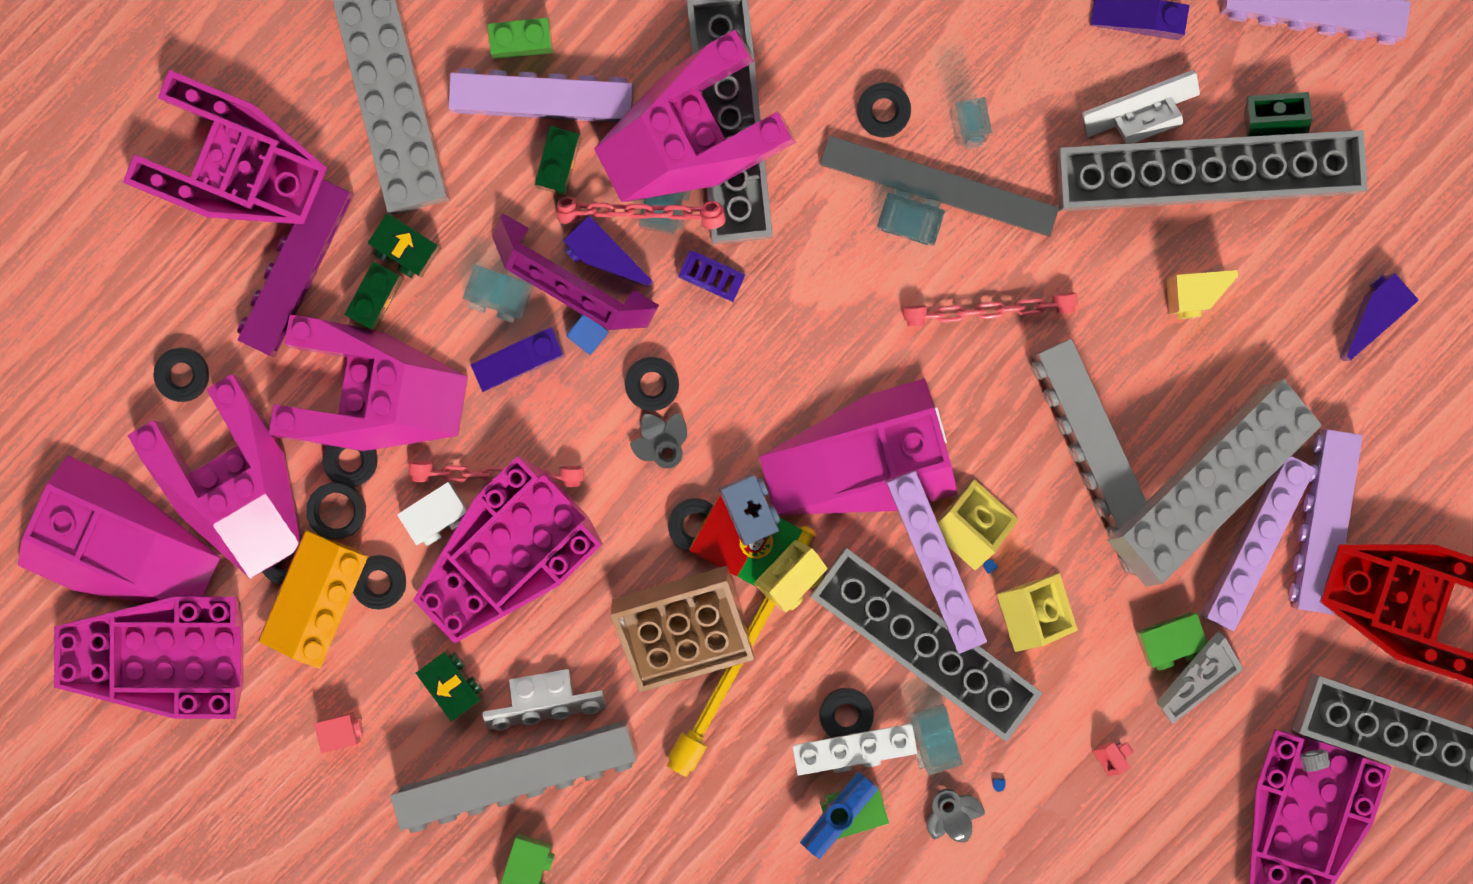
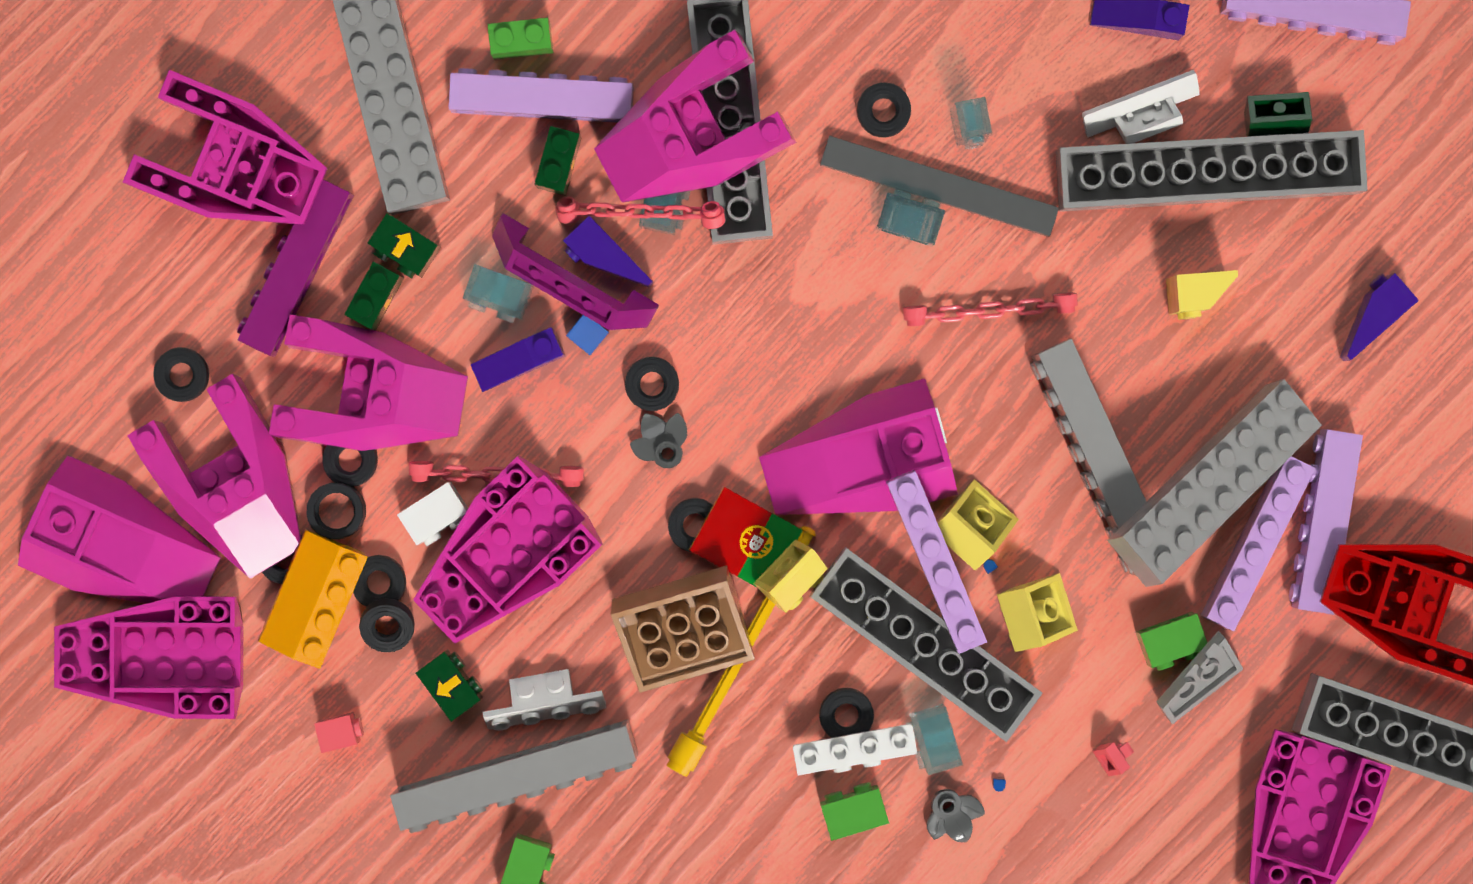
(391, 608): none -> black tyre
(688, 265): dark purple slope -> none
(736, 496): sand blue brick -> none
(825, 830): blue piece -> none
(1315, 760): light grey axle -> none

